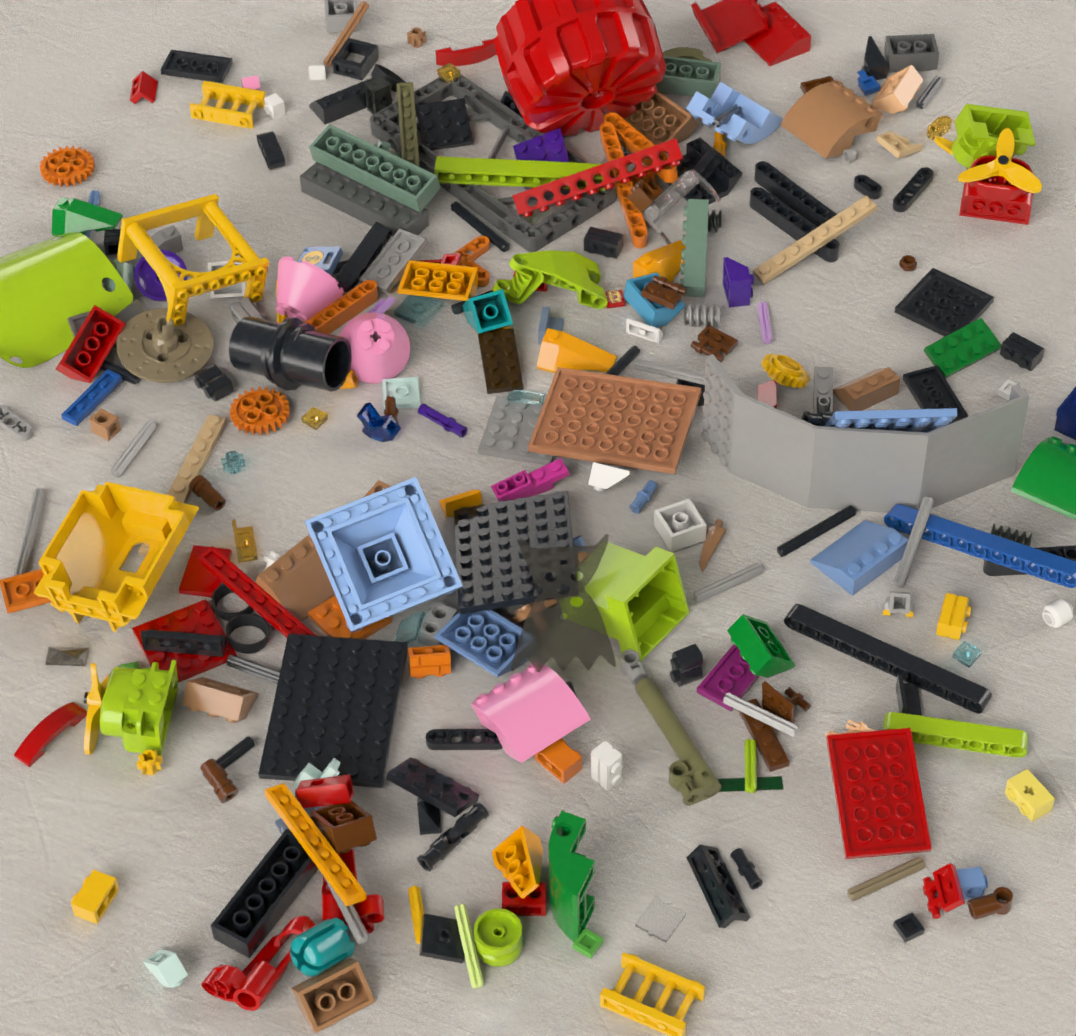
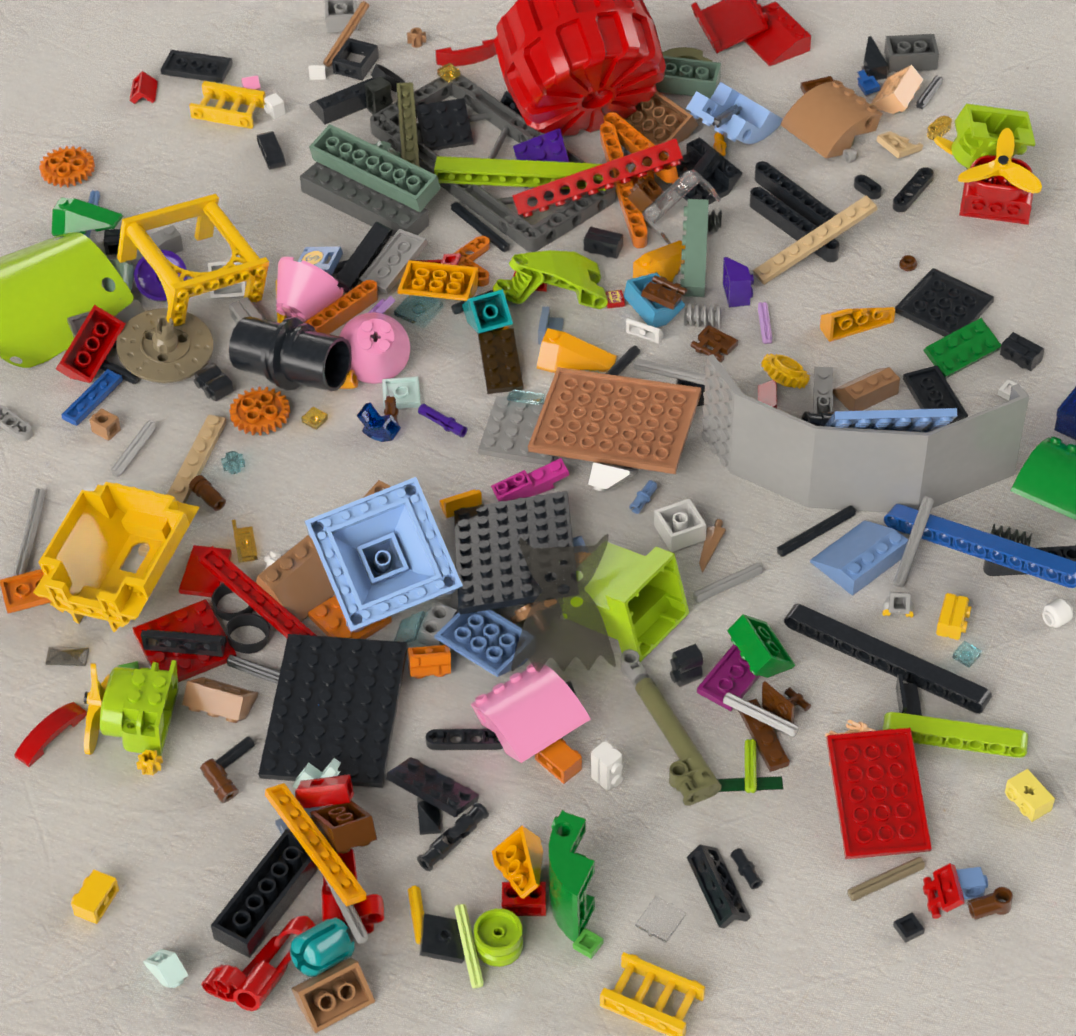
(853, 321): none -> light orange wedge

